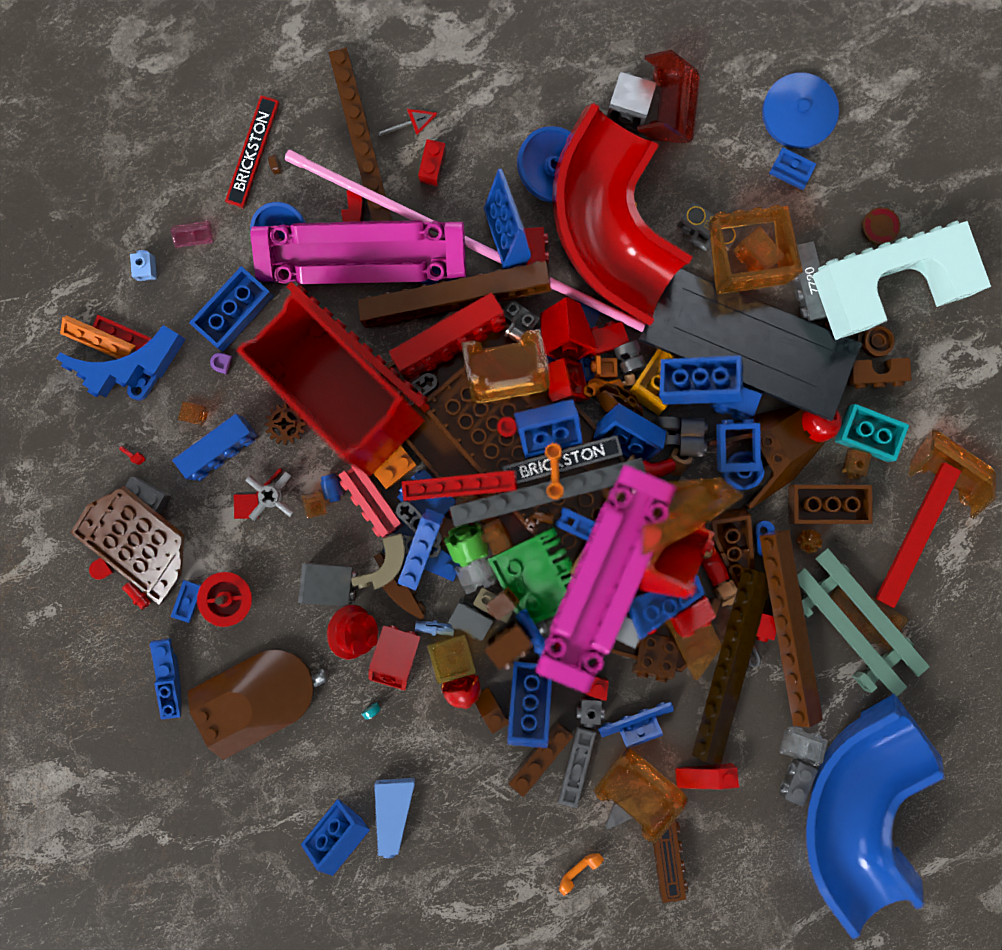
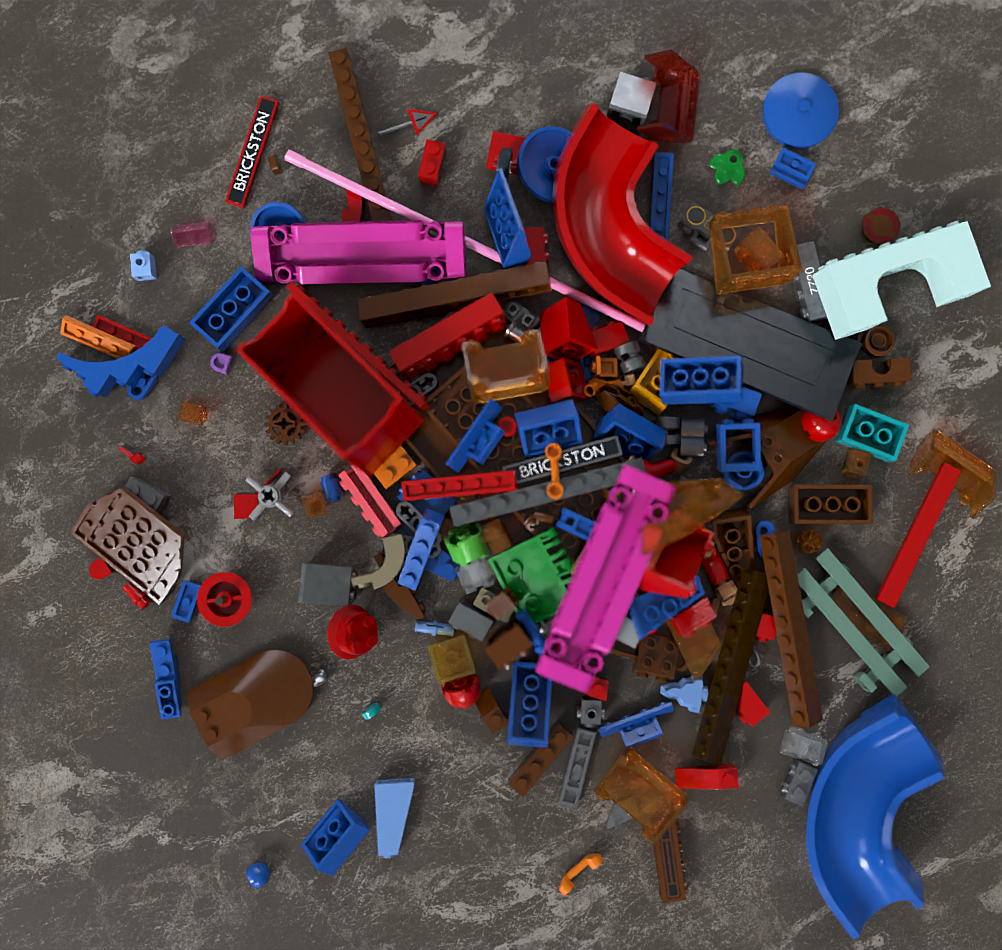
(215, 448): blue brick -> none
(258, 874): none -> blue piece
(394, 657): red slope -> none
(479, 439): none -> blue bracket
(504, 153): none -> red plate
(661, 194): none -> blue plate
(687, 692): none -> medium blue rock
(726, 169): none -> green plate
(750, 706): none -> red slope

